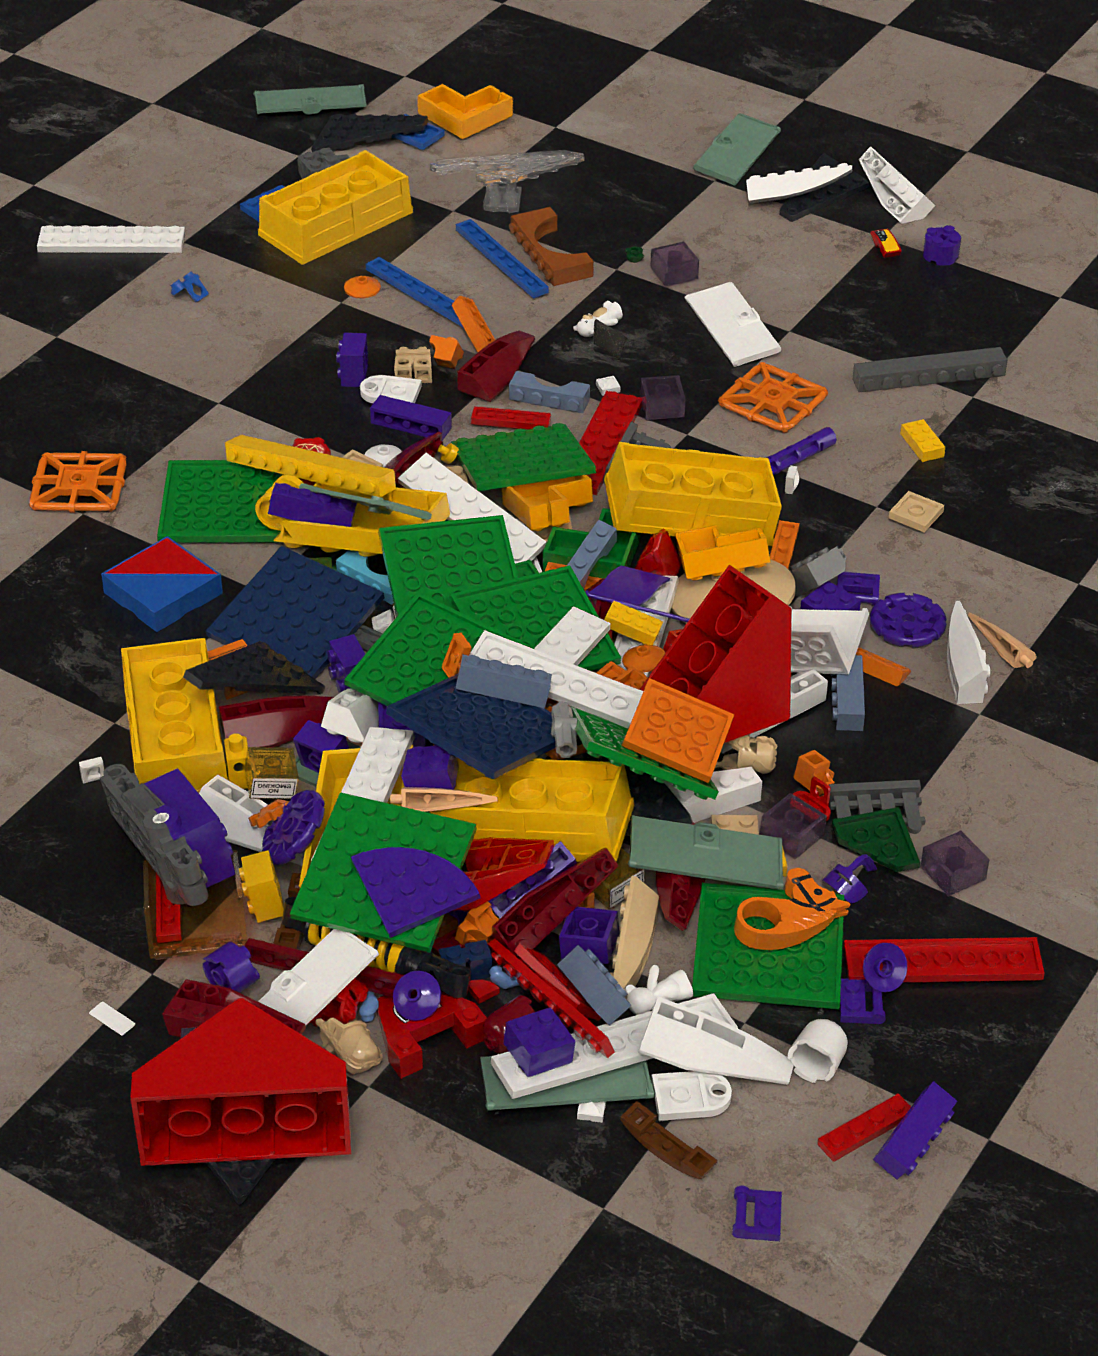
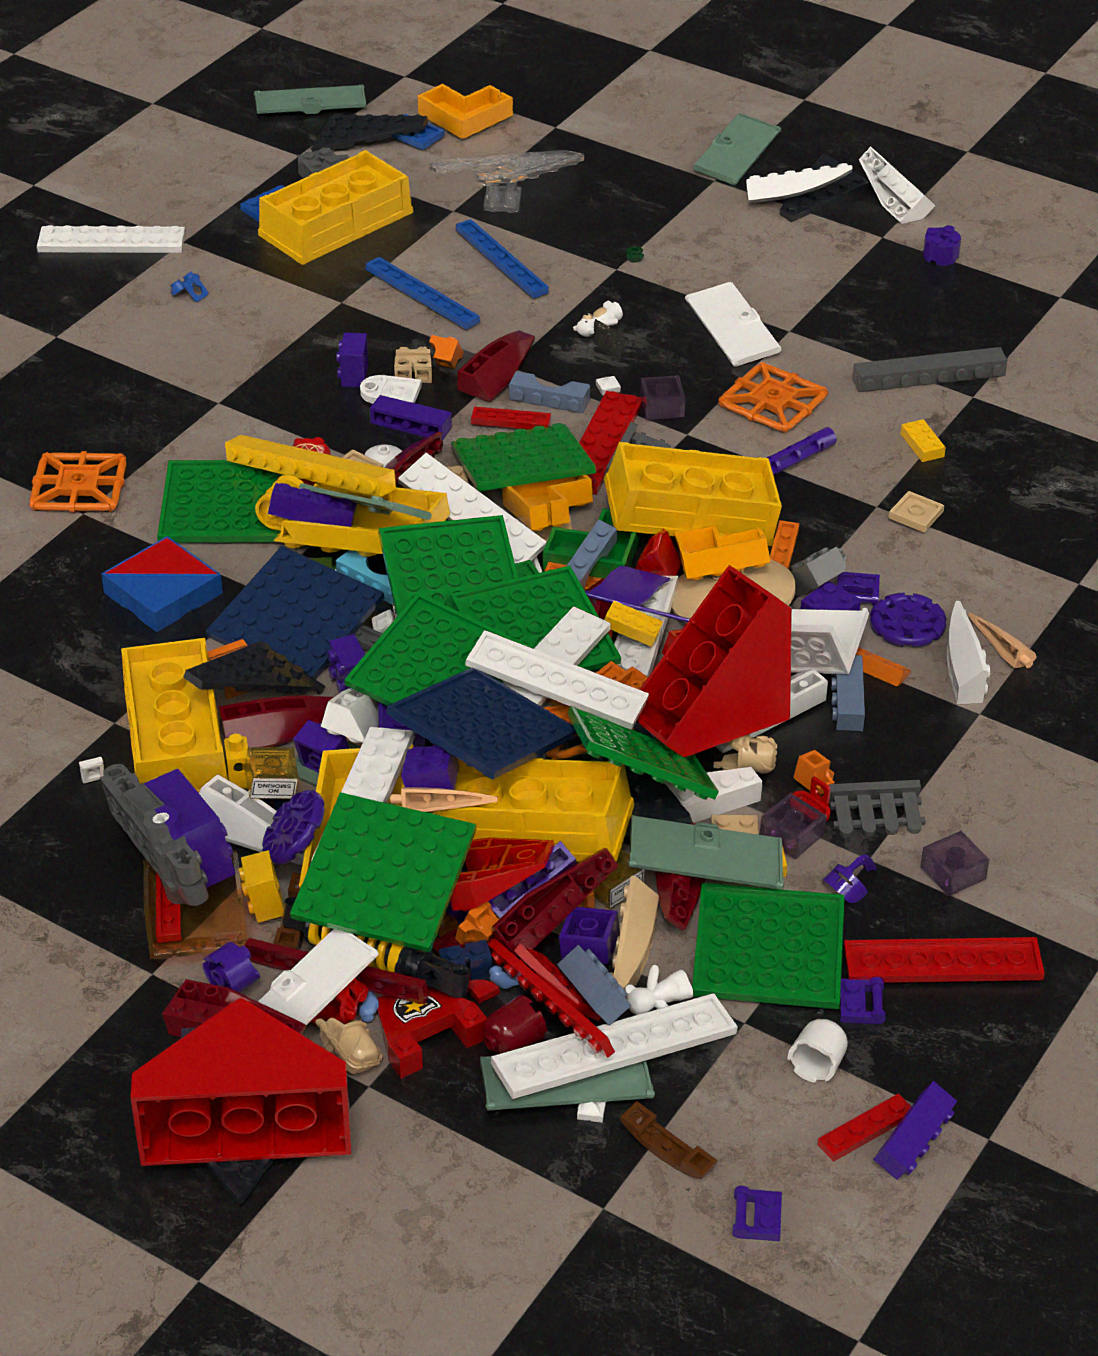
(112, 1018): white sticker -> none
(268, 813): orange plate -> none
(362, 287): orange dish -> none
(412, 886): dark purple plate -> none
(427, 996): dark purple dish -> none
(448, 453): yellow tile -> none
(458, 647): orange plate -> none
(473, 322): orange slope -> none
(503, 681): sand blue brick -> none
(539, 1042): dark purple brick -> none
(556, 266): dark orange arch -> none
(564, 729): light grey piece -> none
(643, 657): orange dish -> none
(674, 263): clear purple brick -> none
(678, 730): orange plate -> none
(690, 1095): white plate -> none
(710, 1045): white wedge -> none
(792, 479): white tile -> none
(794, 919): orange animal -> none
(880, 836): dark green plate -> none
(886, 242): slope -> none
(893, 969): dark purple dish -> none

